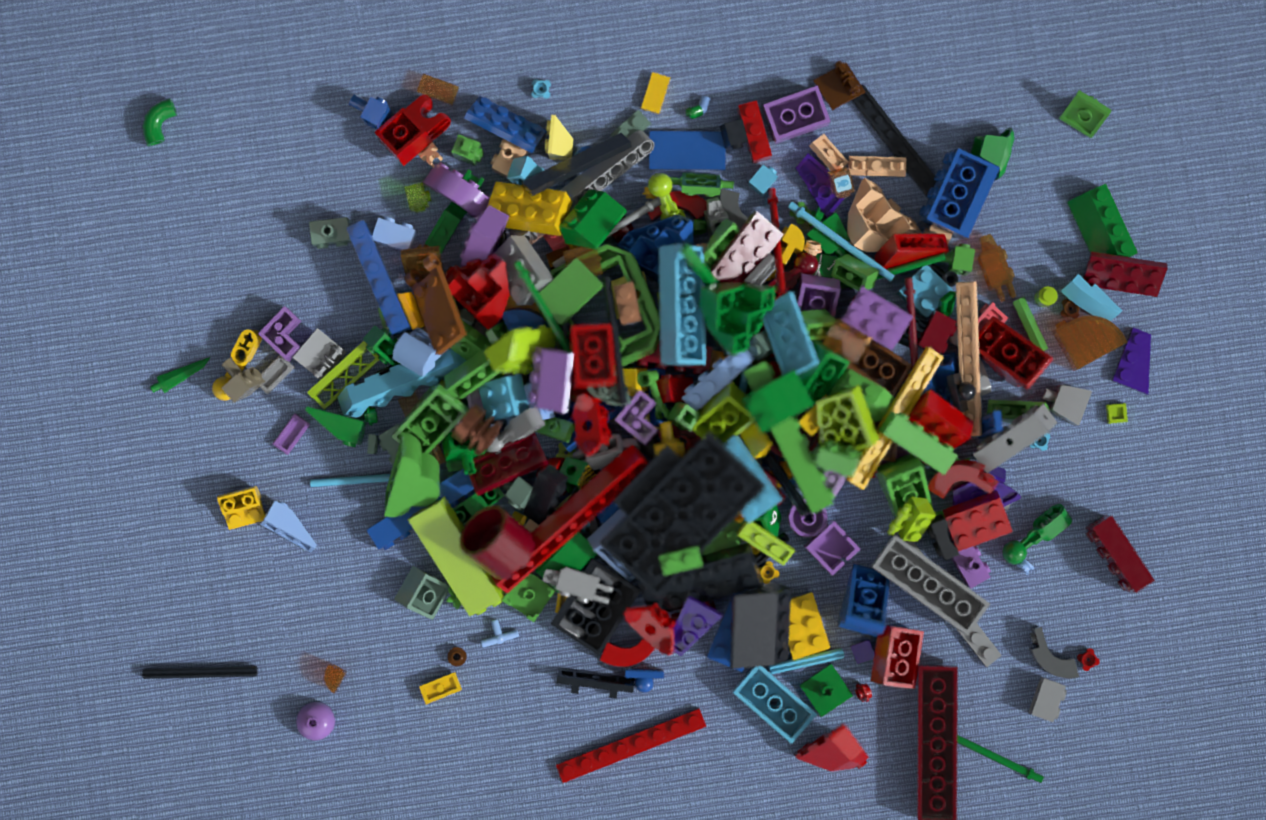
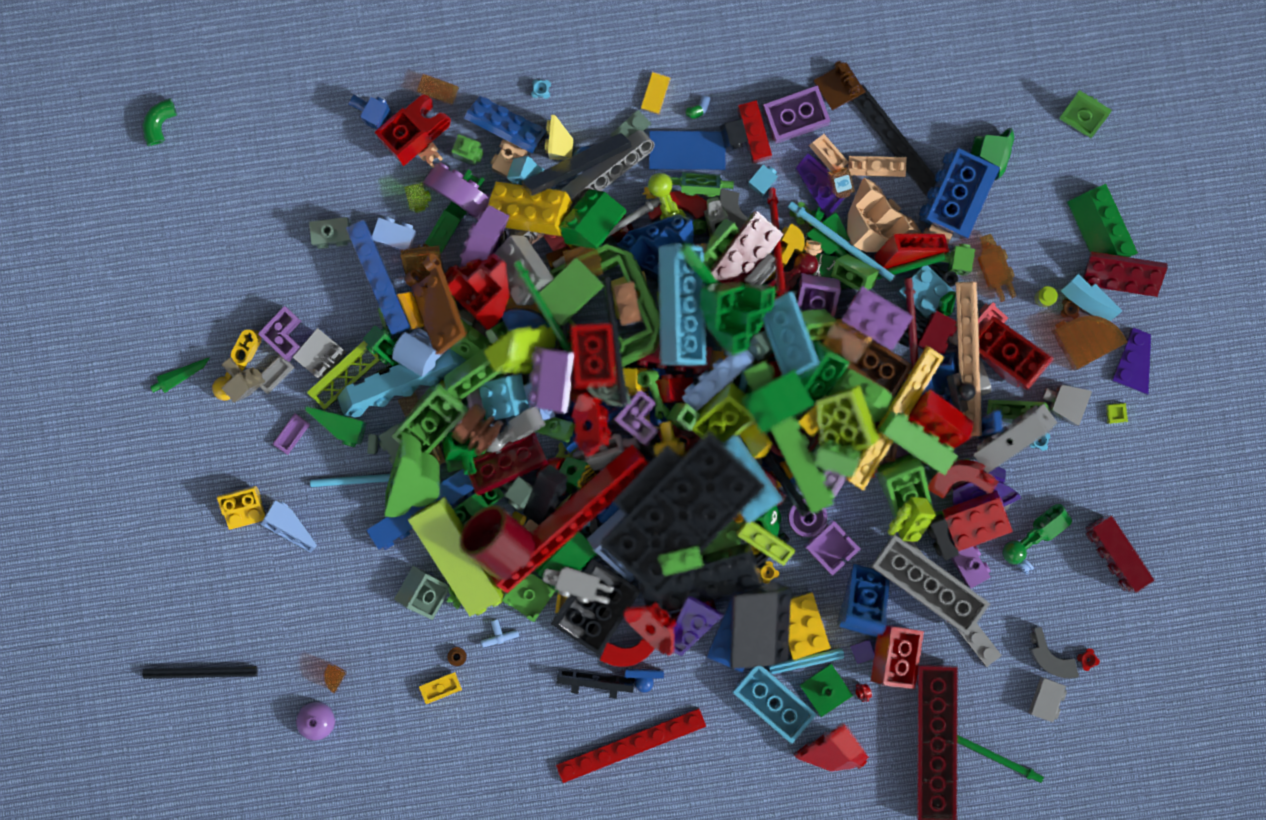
(371, 415): green plate -> none
(1029, 323): bright green tile -> none

